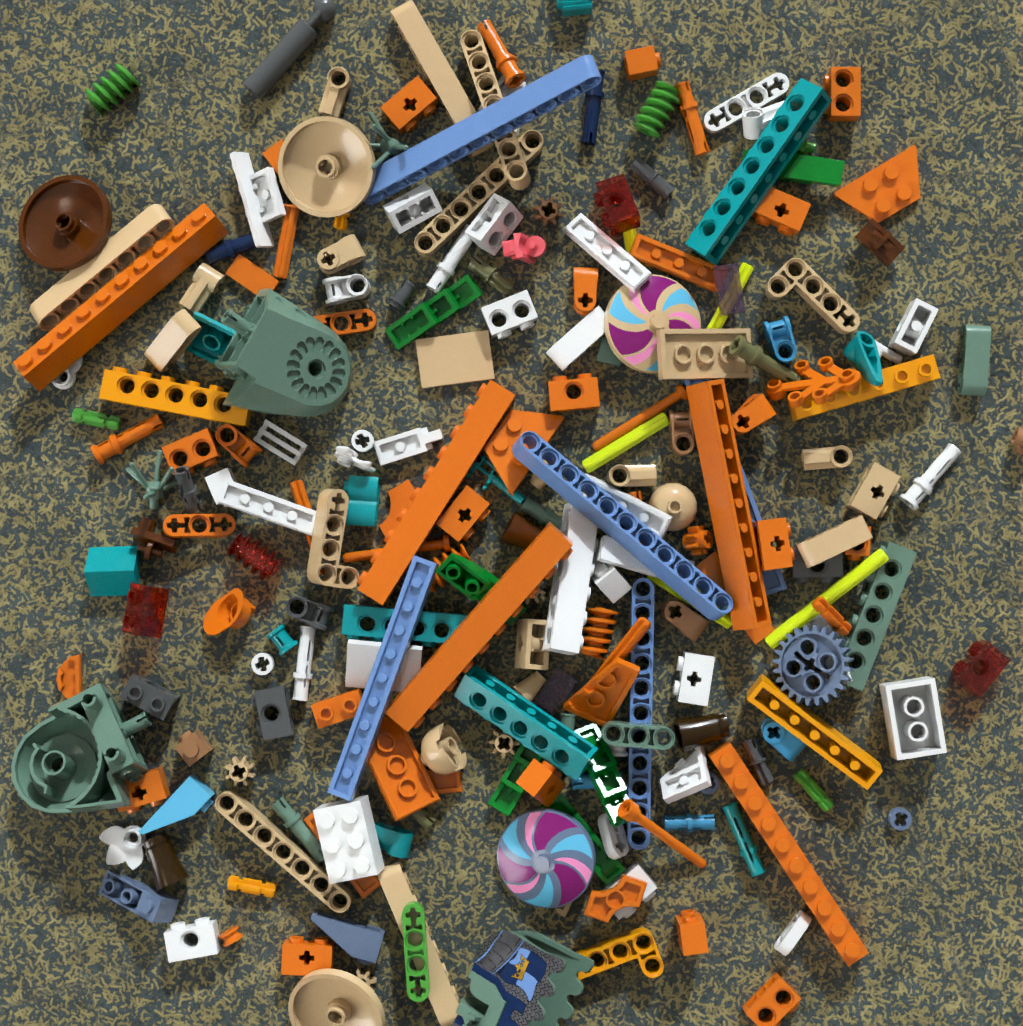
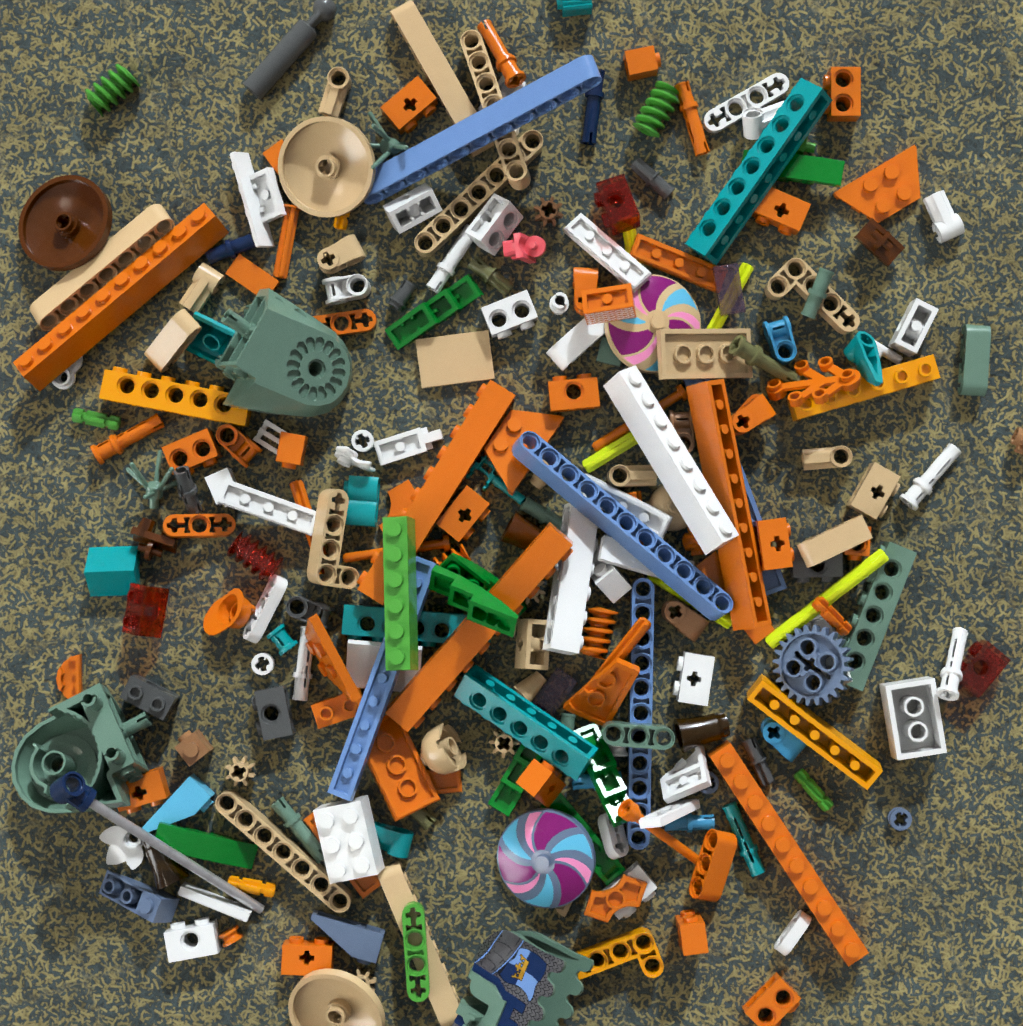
(83, 797): none -> flat silver piece
(208, 846): none -> green slope
(215, 901): none -> white tile
(265, 609): none -> white beam
(291, 450): none -> orange brick
(329, 660): none -> orange wing
(400, 594): none -> bright green brick
(480, 604): none -> green slope
(559, 298): none -> white pin
(608, 304): none -> orange panel
(669, 813): none -> white tile
(670, 460): none -> white brick
(713, 865): none -> orange beam
(817, 293): none -> sand green pin
(945, 222): none -> white piece
(952, 673): none -> white pin

